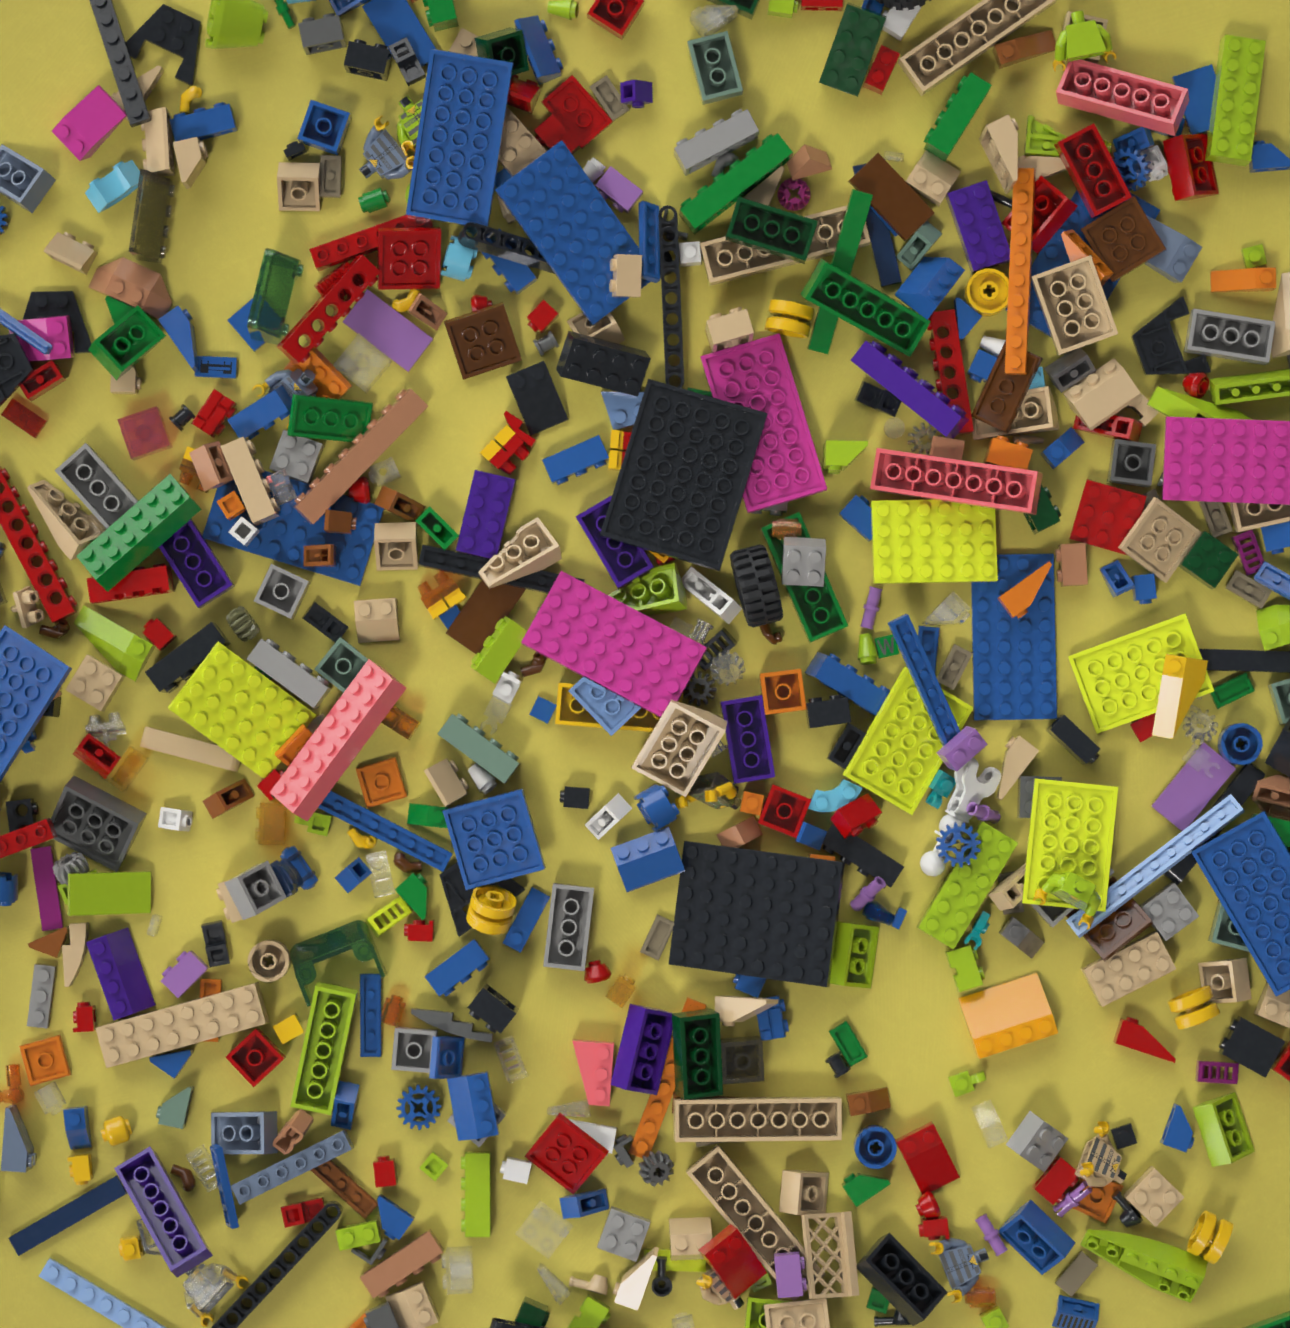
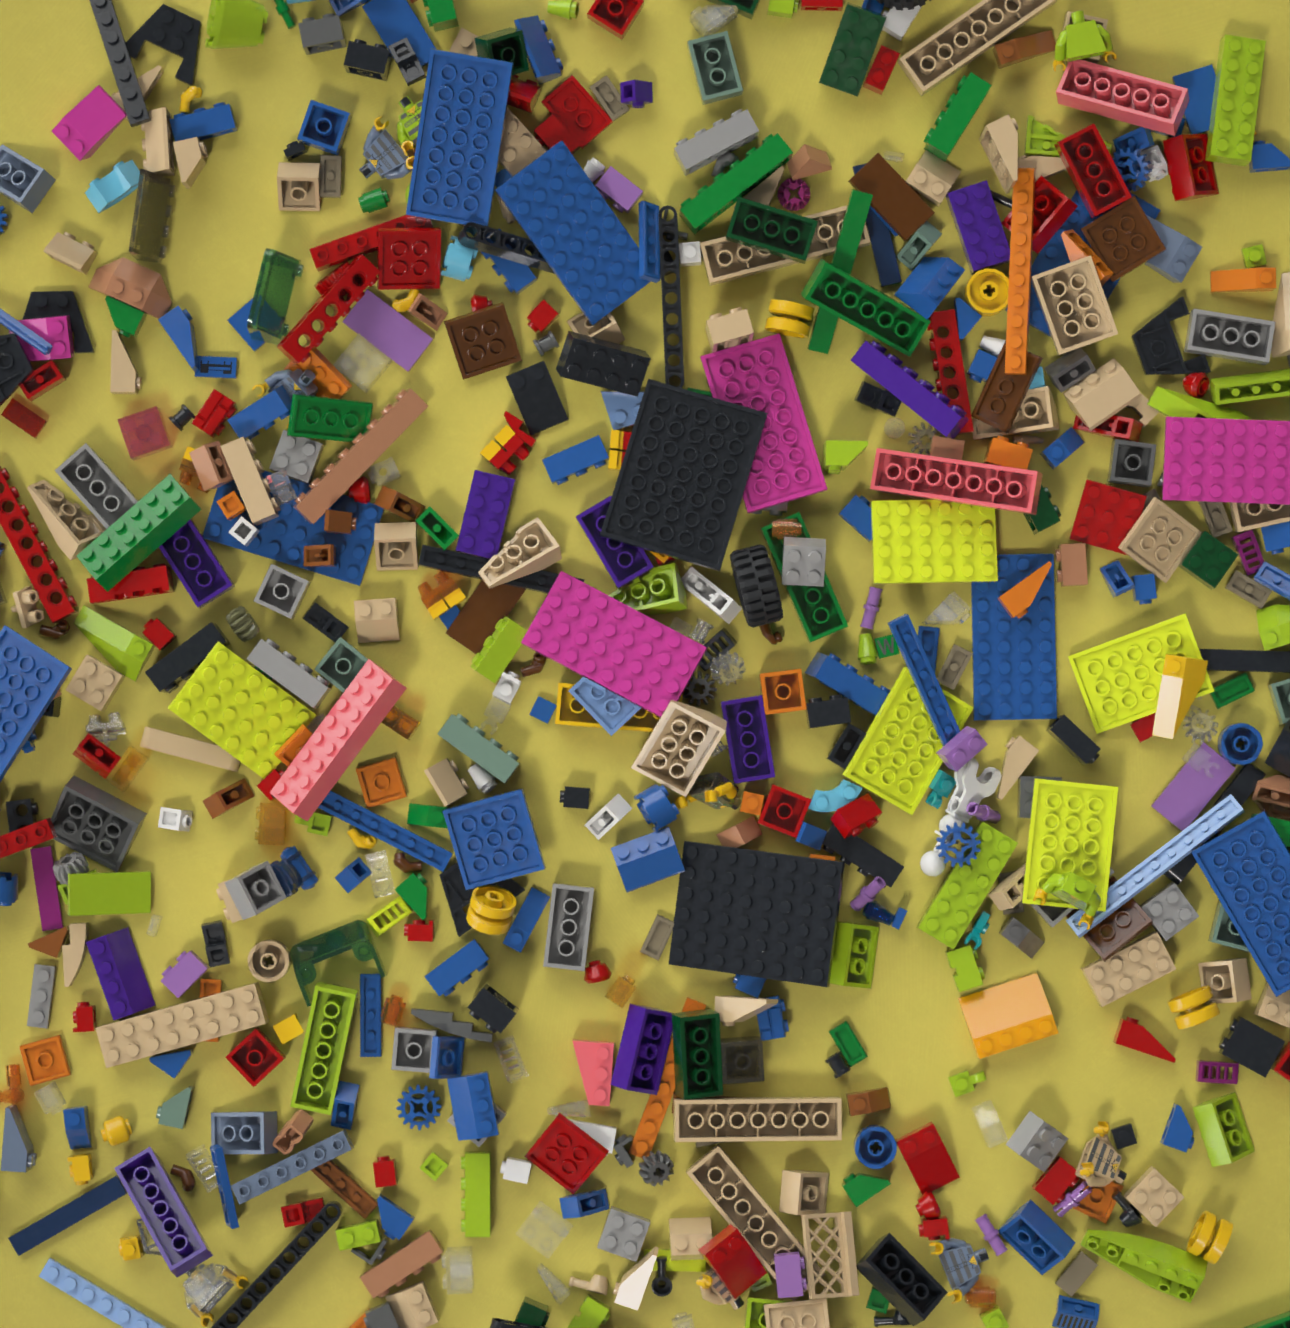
(126, 342): green slope -> none
(626, 275): tan brick -> none

